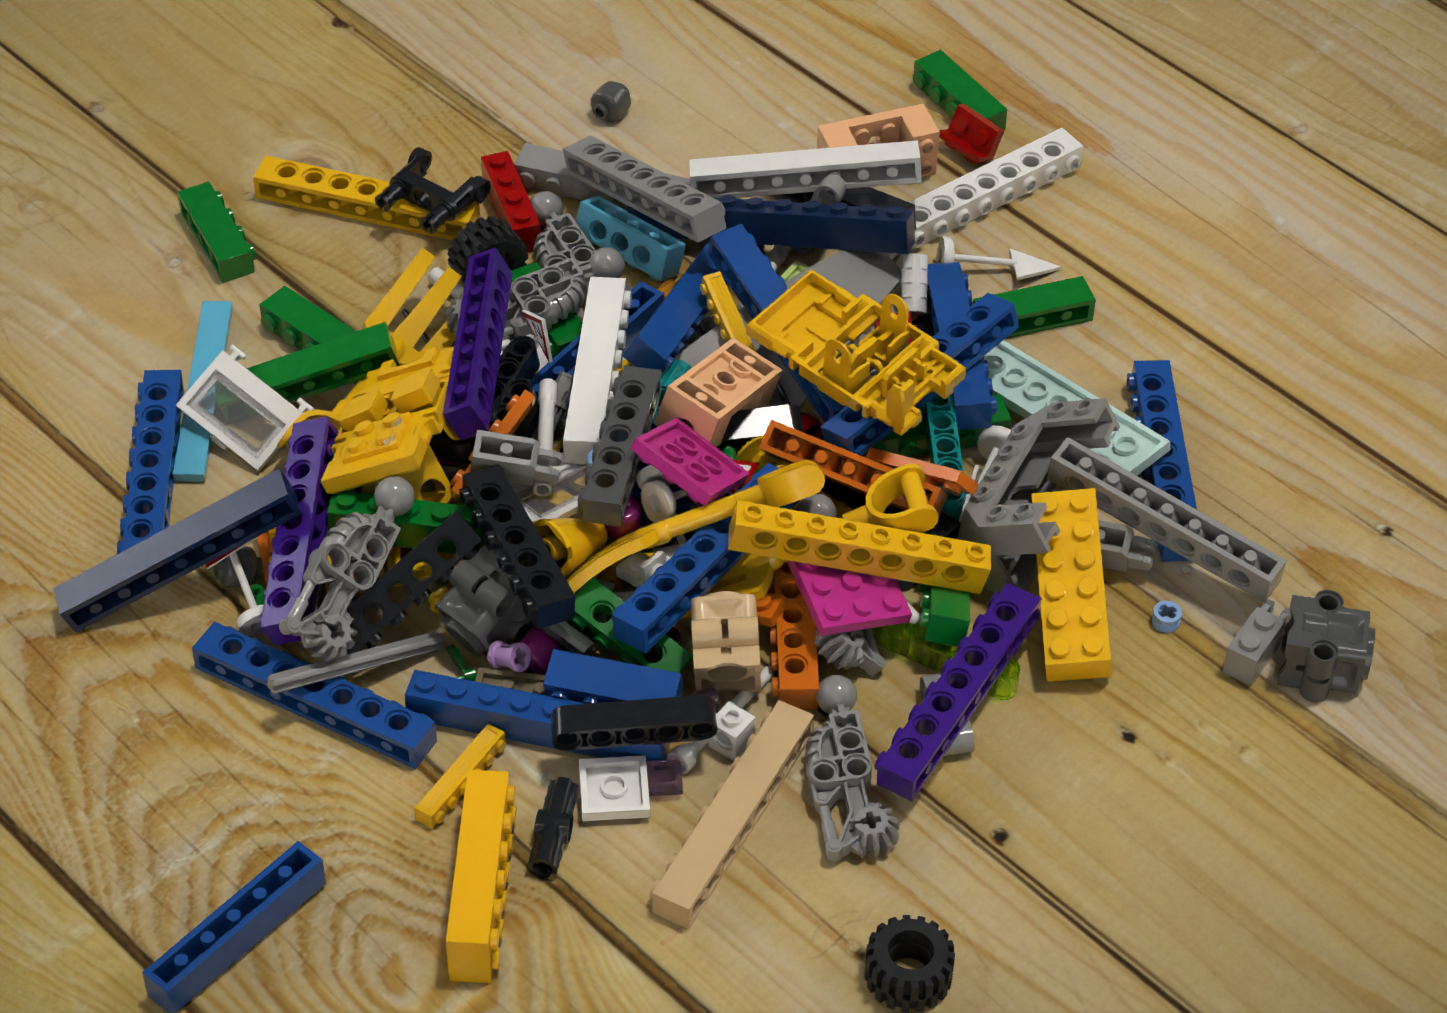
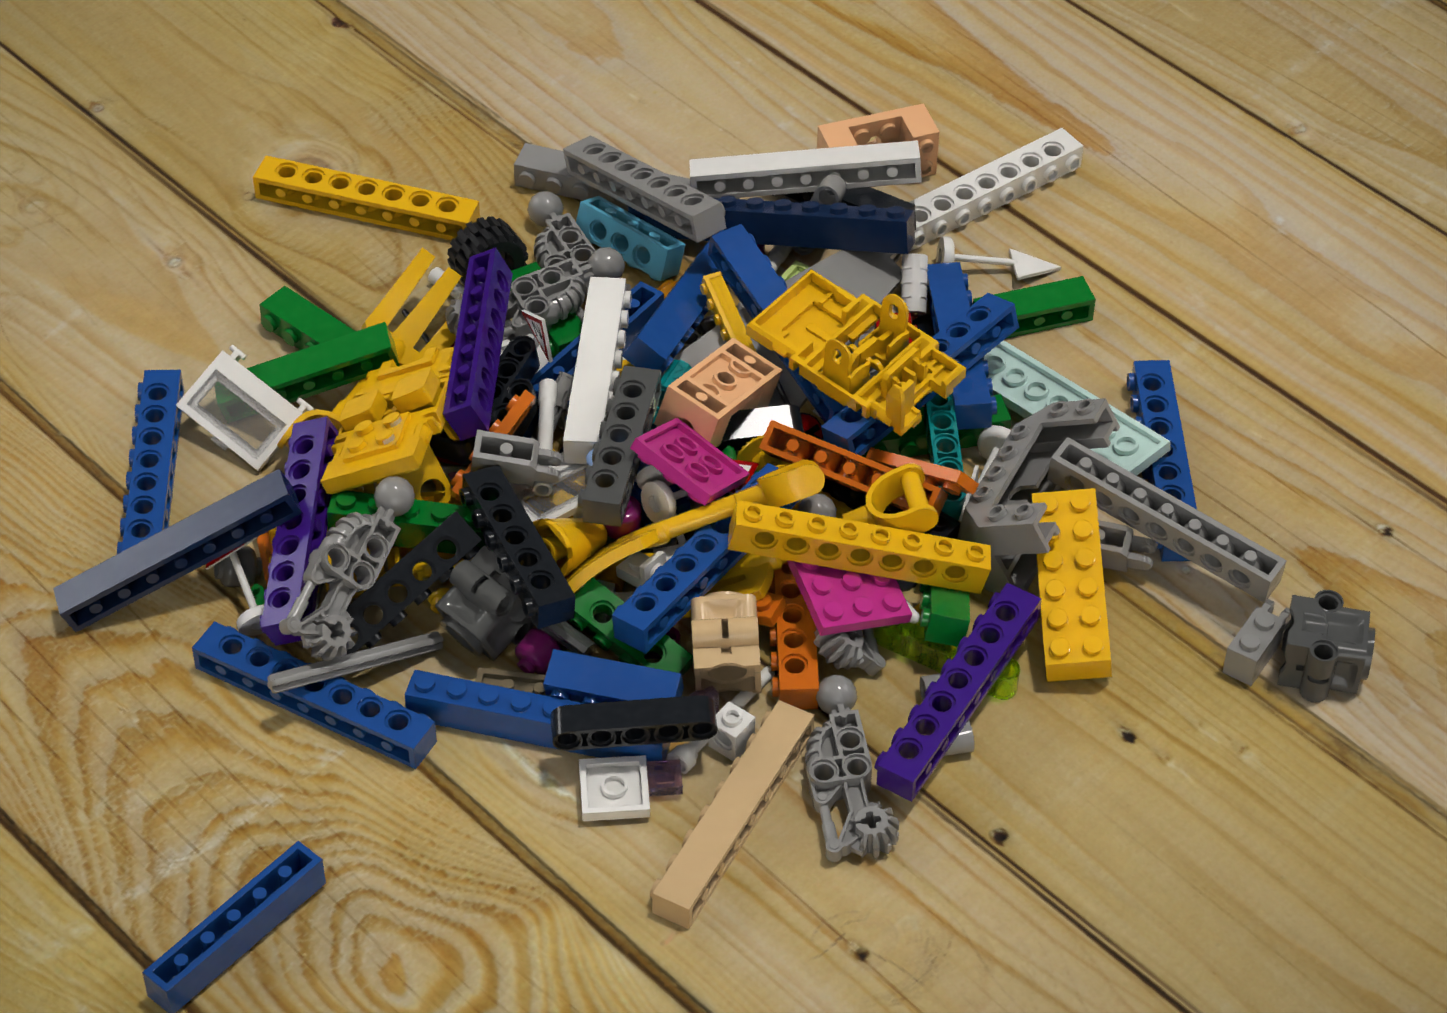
(194, 440): medium azure tile -> none
(217, 232): green brick -> none
(441, 203): black connector -> none
(452, 784): yellow piece -> none
(467, 674): green piece -> none
(481, 877): yellow brick -> none
(510, 197): red brick -> none
(514, 656): lavender bush -> none
(553, 827): black piece -> none
(610, 101): dark grey head -> none
(905, 986): black tyre -> none
(950, 86): green brick -> none
(972, 135): red bracket -> none
(1164, 623): light blue bush -> none

